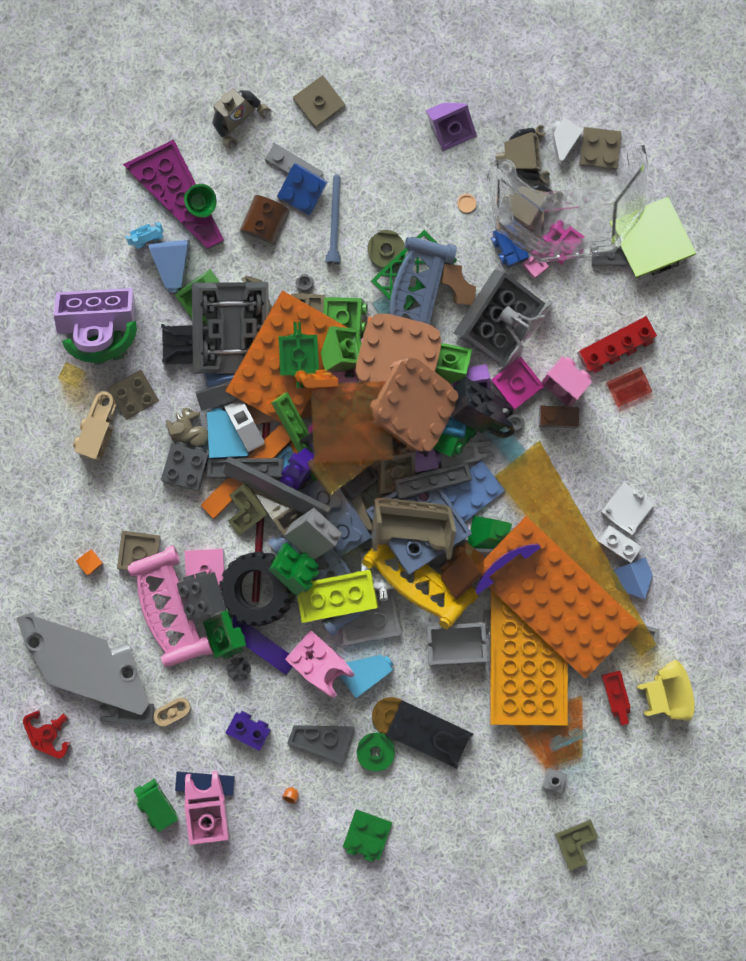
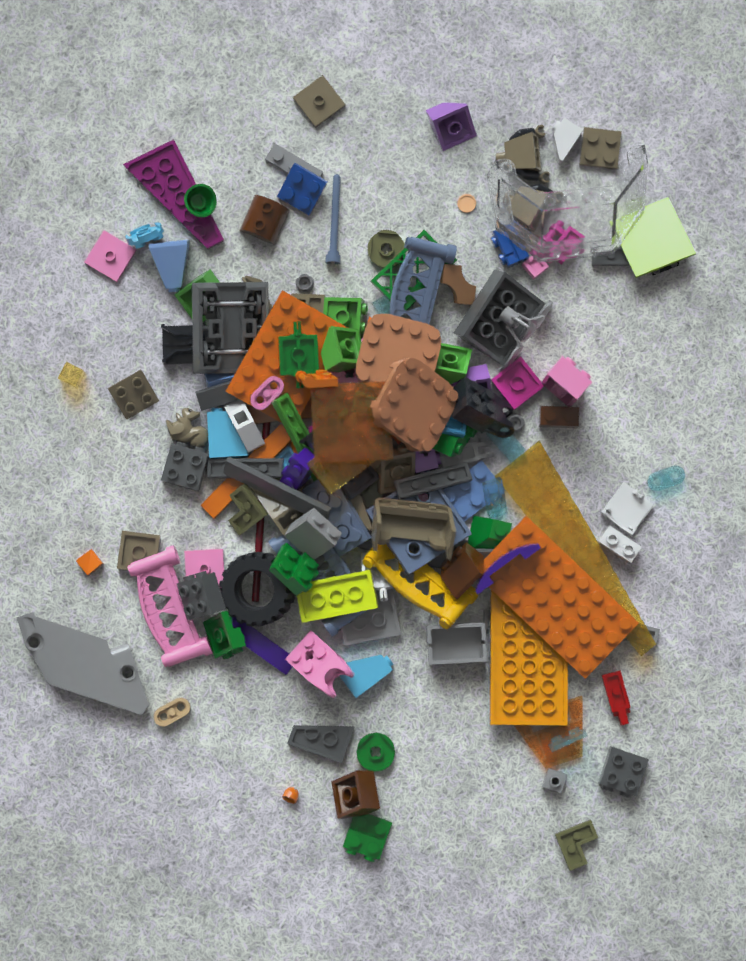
(43, 737): red piece -> none
(93, 314): lavender brick -> none
(96, 428): tan brick -> none
(110, 256): none -> bright pink plate
(115, 351): green piece -> none
(126, 716): dark grey hinge -> none
(156, 805): green hinge -> none
(203, 782): dark blue tile -> none
(204, 804): bright pink brick -> none
(233, 110): dark tan torso -> none
(239, 669): dark grey gear -> none
(248, 730): dark purple brick -> none
(267, 393): none -> bright pink plate
(355, 794): none -> reddish brown slope
(385, 706): pearl gold tile -> none
(428, 734): black plate -> none
(494, 497): none -> clear light blue plate
(617, 344): red brick -> none
(623, 772): none -> dark grey brick
(629, 387): clear red plate -> none
(635, 577): medium blue slope -> none
(665, 478): none -> clear light blue plate
(670, 692): light yellow piece -> none

